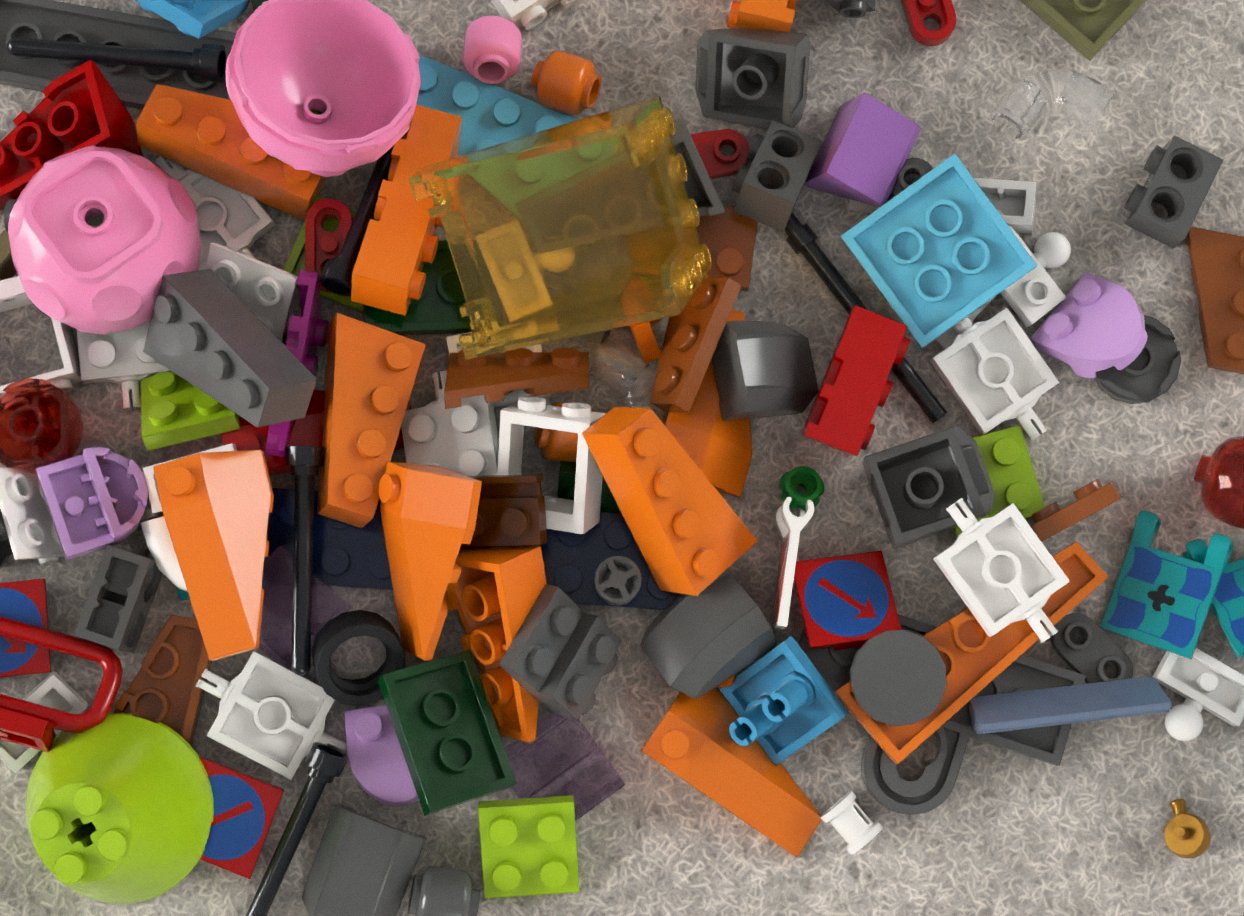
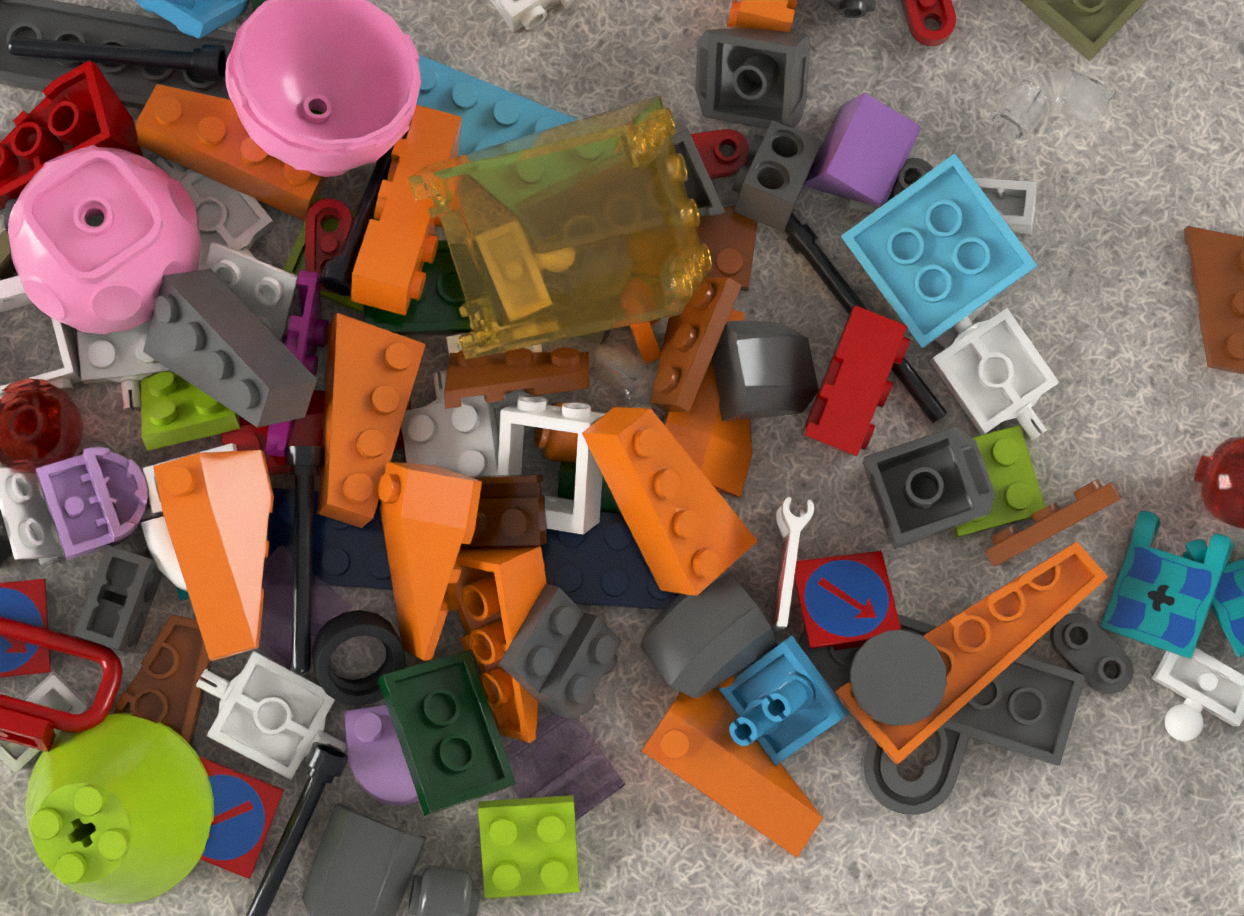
(492, 49): bright pink head -> none
(566, 82): orange head -> none
(621, 570): dark grey wheel -> none
(801, 476): green plate -> none
(851, 822): white bush -> none
(1001, 570): white plate -> none
(1036, 291): white plate -> none
(1067, 705): sand blue slope -> none
(1093, 328): lavender slope -> none
(1142, 383): dark grey tile -> none
(1179, 196): dark grey brick -> none
(1186, 833): pearl gold piece -> none

